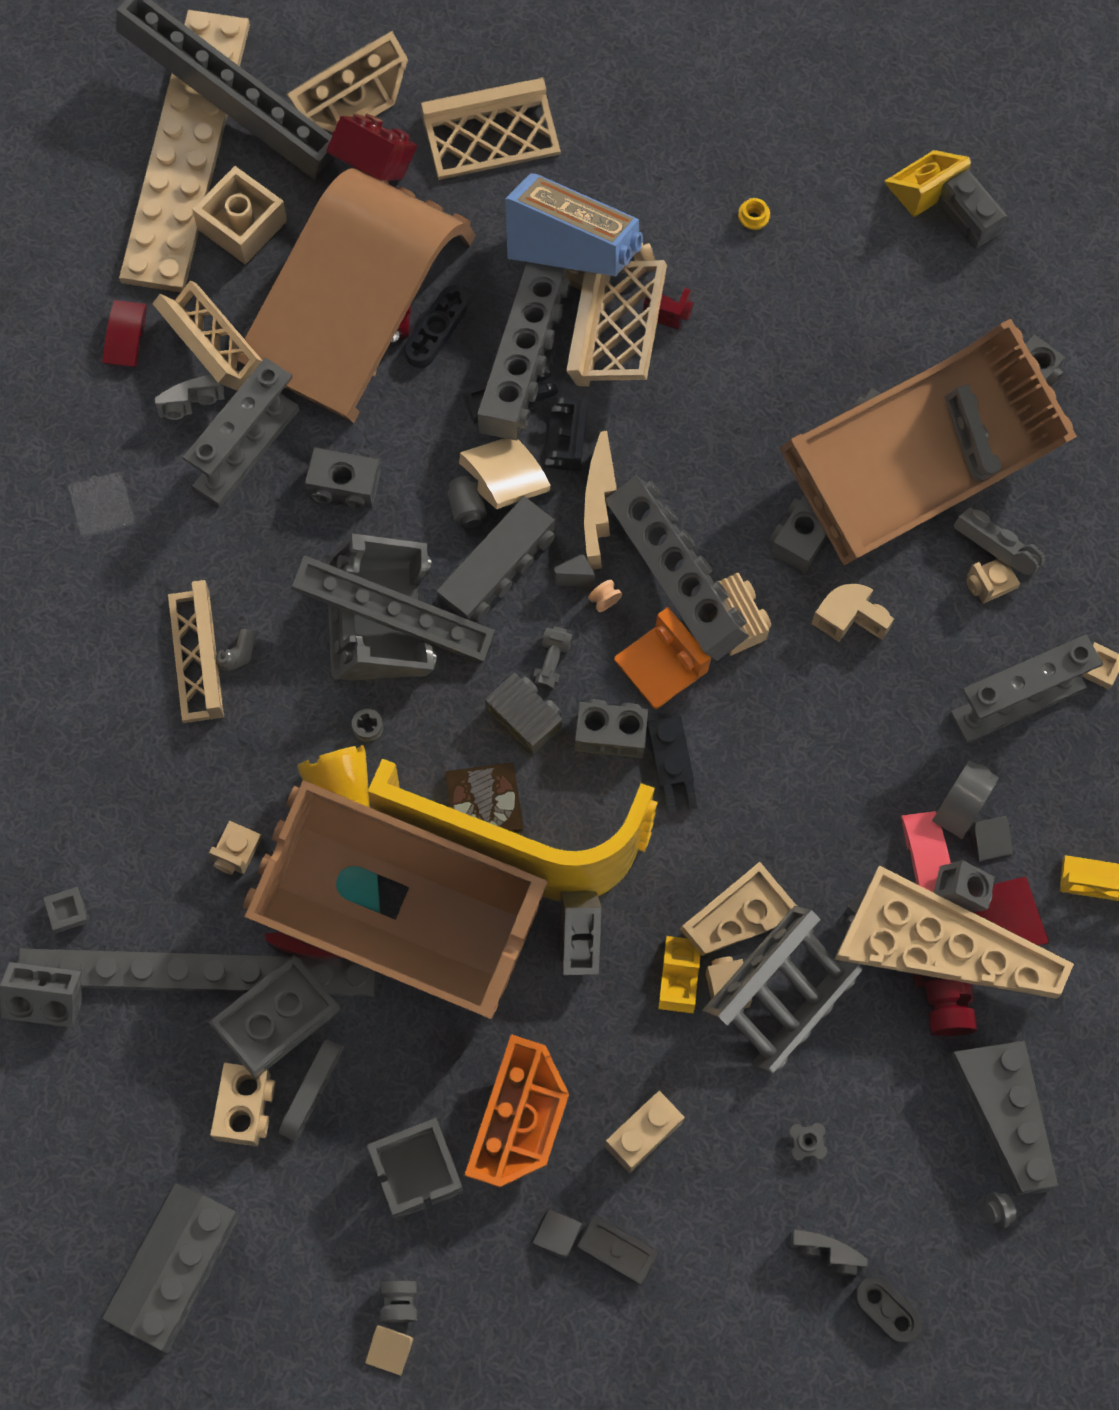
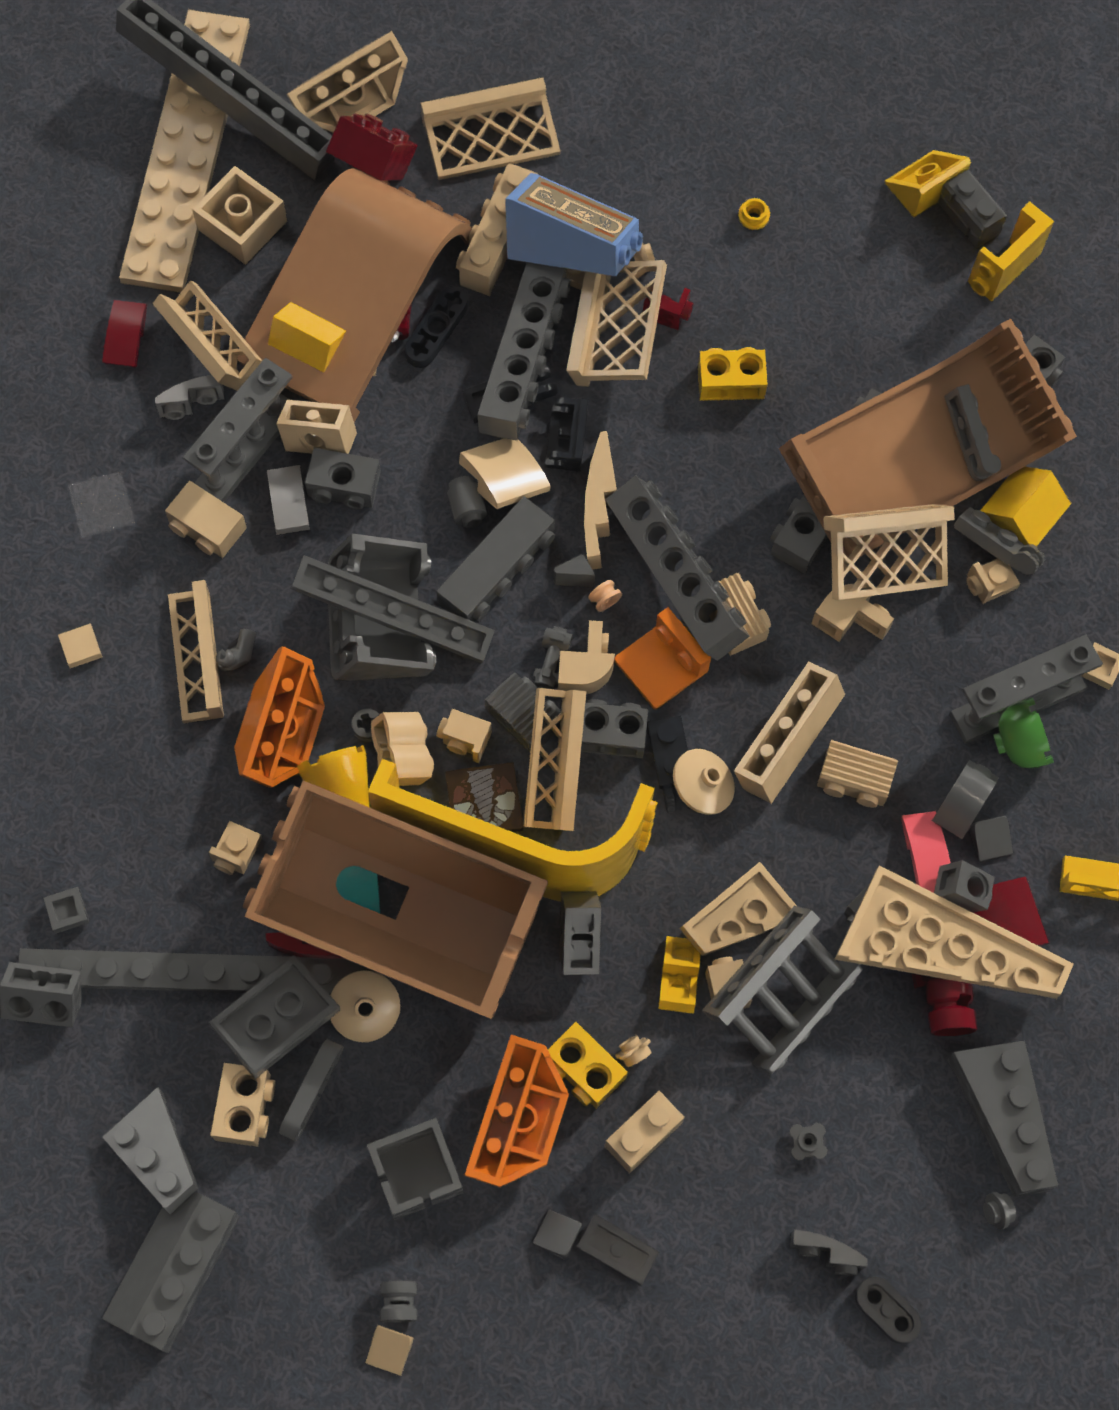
(80, 646): none -> tan tile
(153, 1152): none -> wing
(205, 520): none -> tan brick
(280, 720): none -> orange wedge
(288, 499): none -> light grey slope
(305, 336): none -> yellow slope
(316, 425): none -> tan brick
(370, 988): none -> tan dish
(401, 740): none -> tan brick
(465, 734): none -> tan brick
(487, 250): none -> tan brick
(567, 760): none -> tan fence
(588, 669): none -> tan brick
(593, 1059): none -> yellow brick
(634, 1050): none -> tan plate
(703, 781): none -> tan dish
(733, 382): none -> yellow brick
(789, 732): none -> tan brick
(857, 774): none -> tan brick
(881, 523): none -> tan fence
(993, 273): none -> yellow panel
(1023, 736): none -> bright green cylinder
(1028, 504): none -> yellow slope

